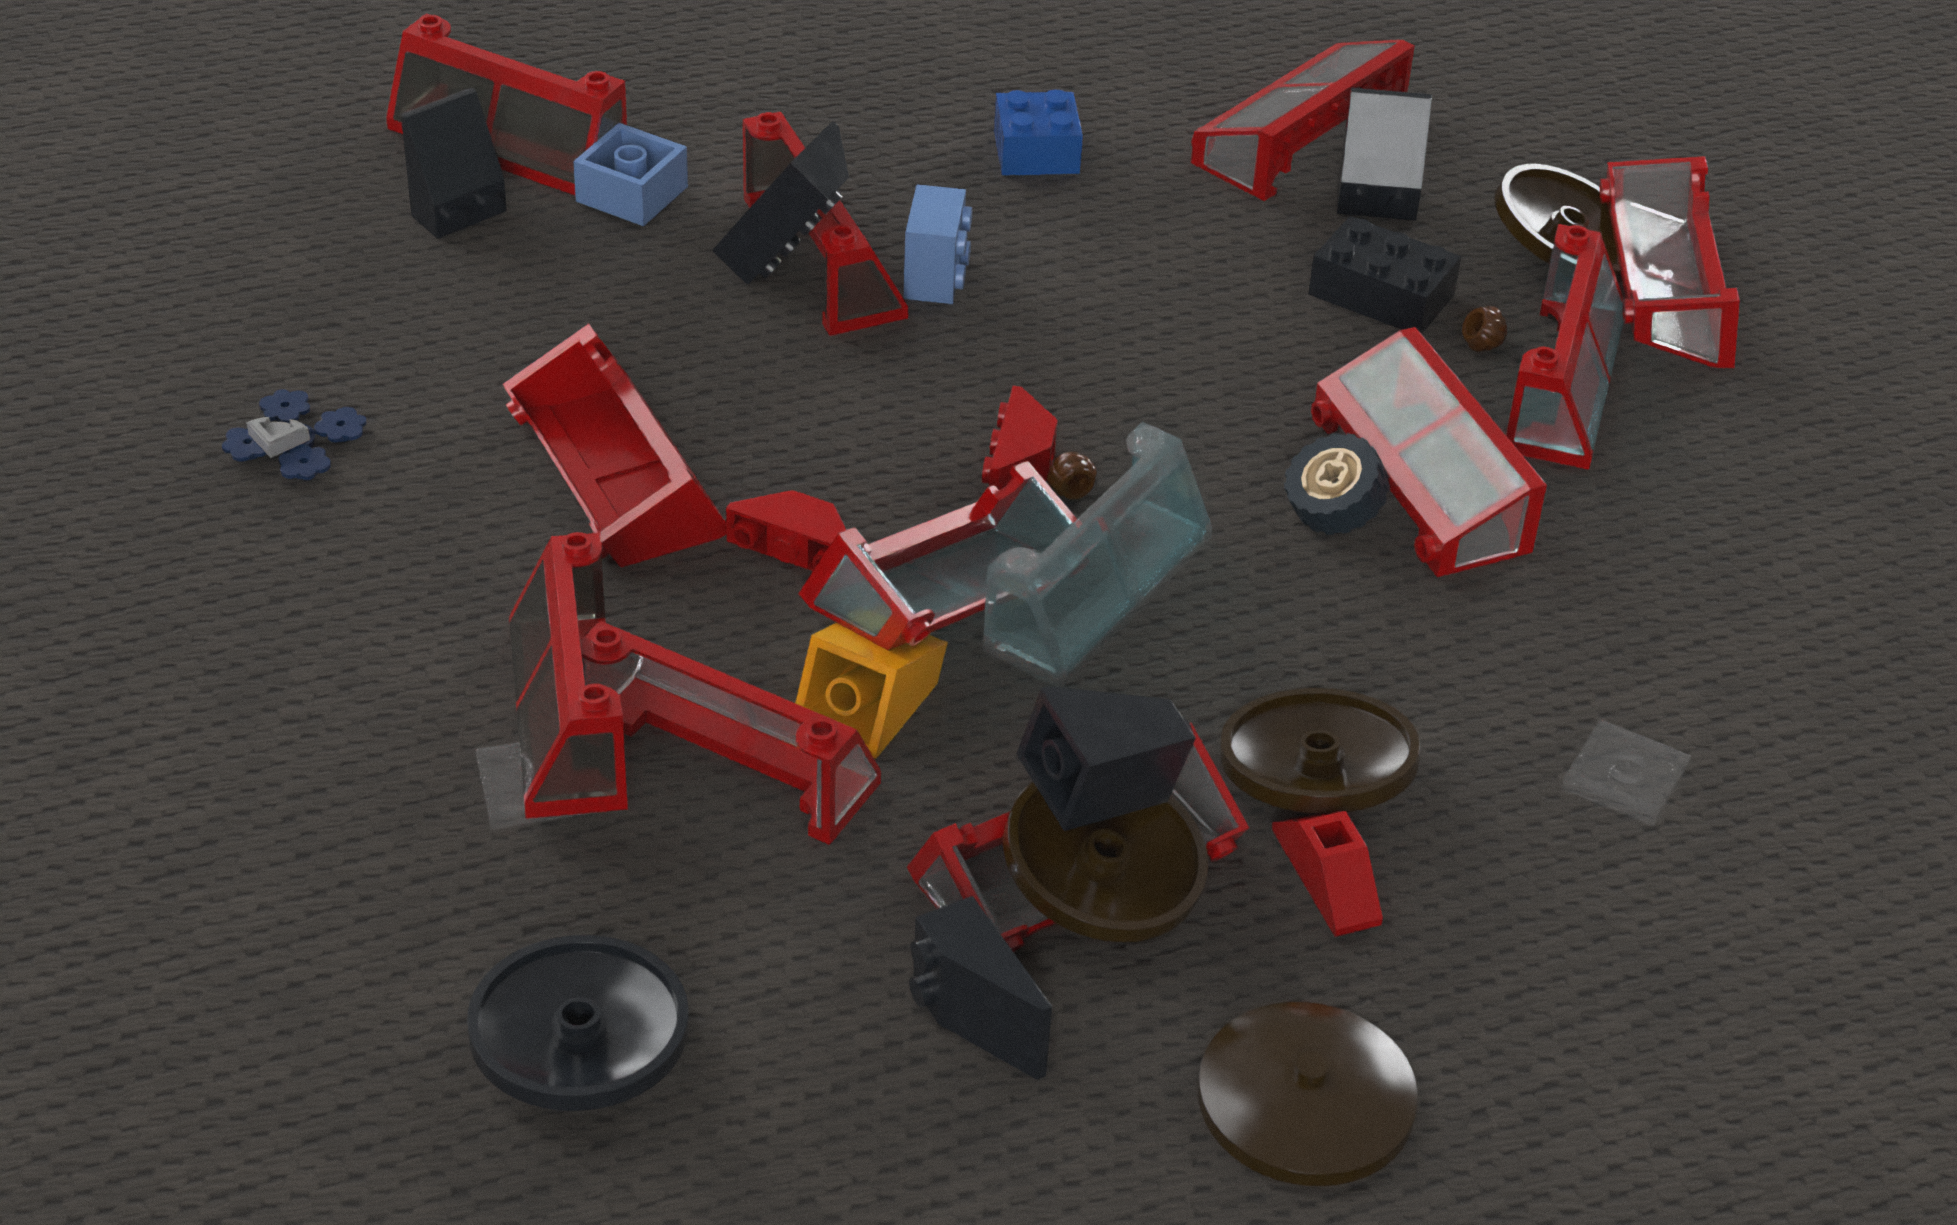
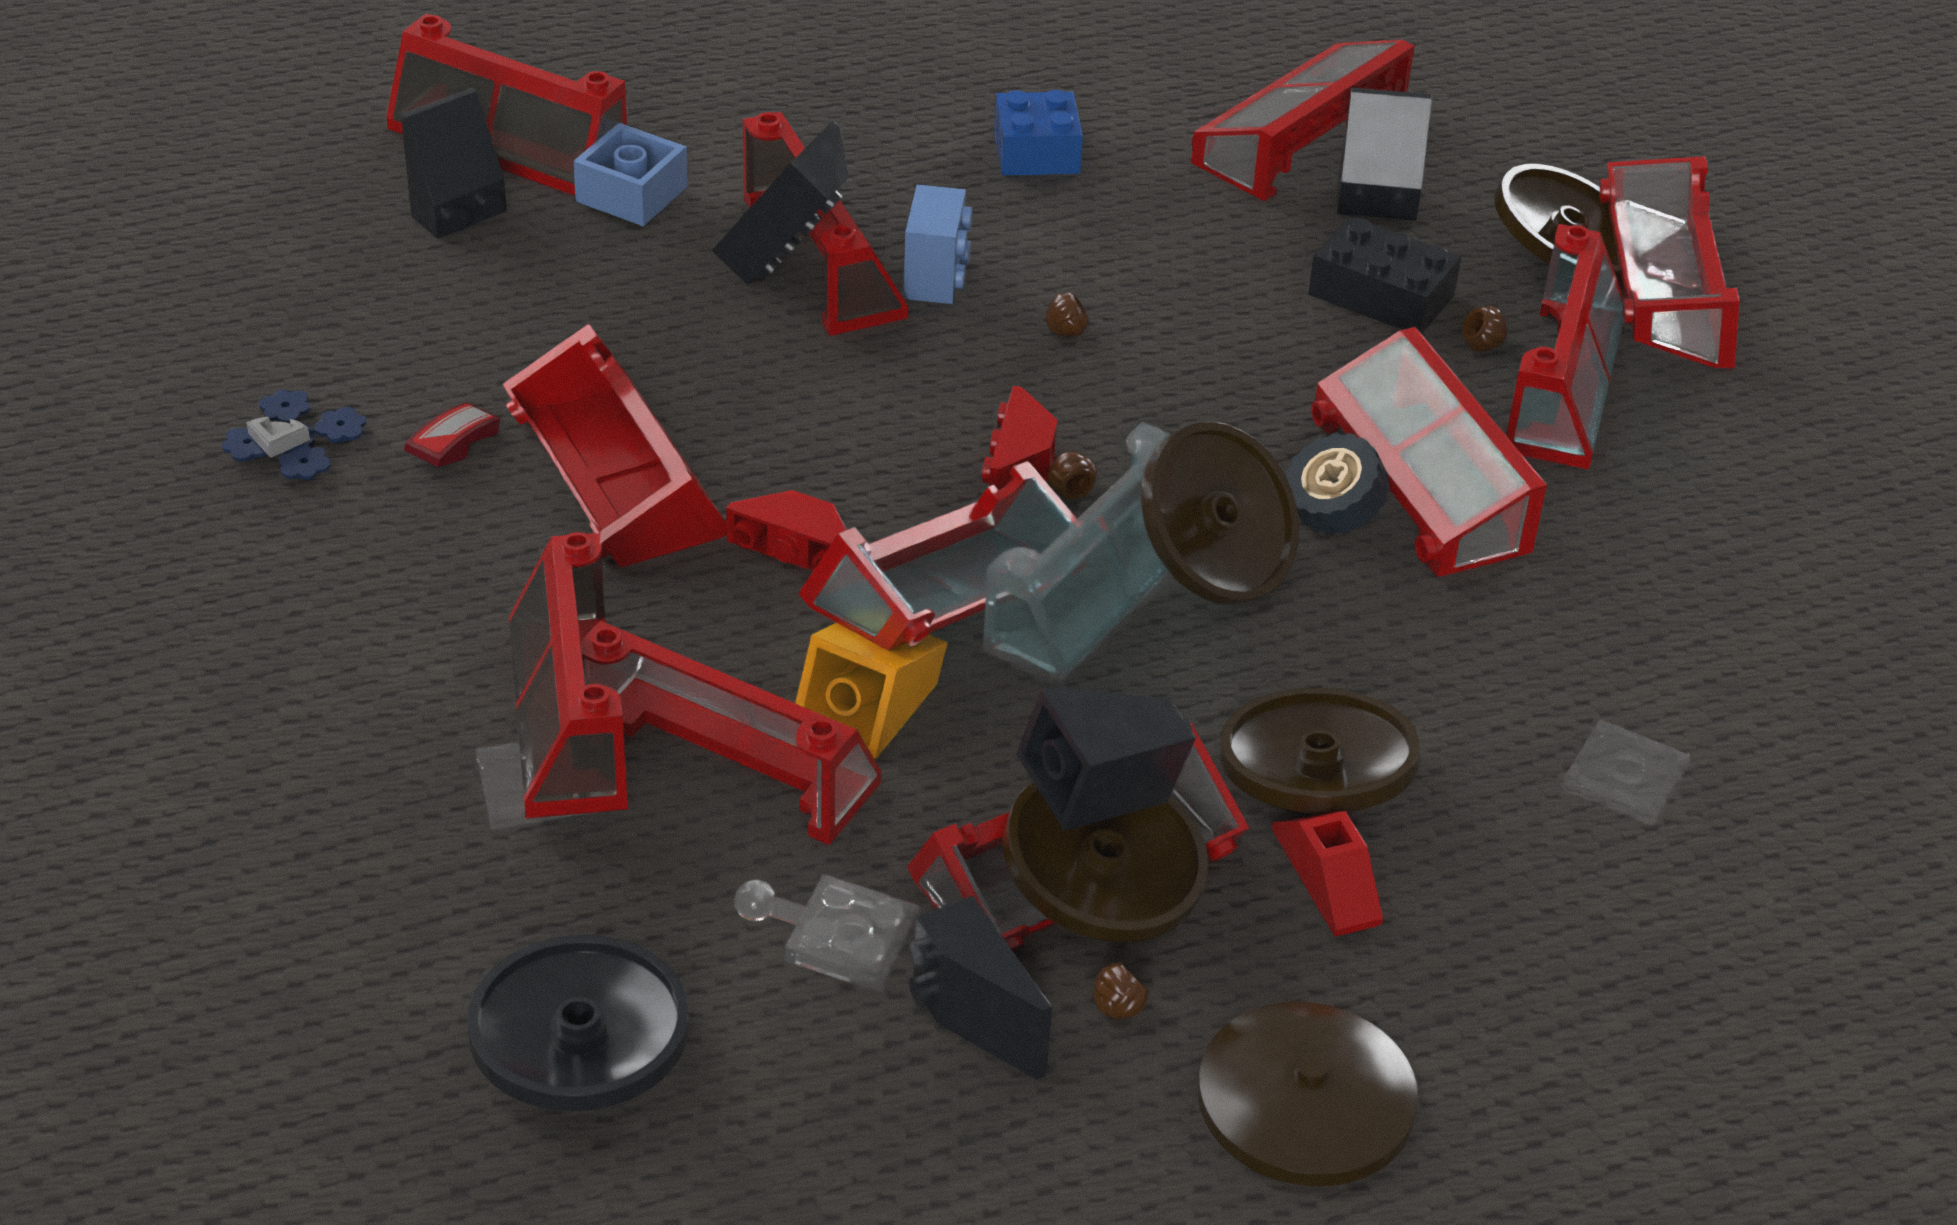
(448, 435): none -> slope
(840, 930): none -> clear plate
(1066, 315): none -> reddish brown piece
(1119, 992): none -> reddish brown piece
(1220, 513): none -> dark brown dish

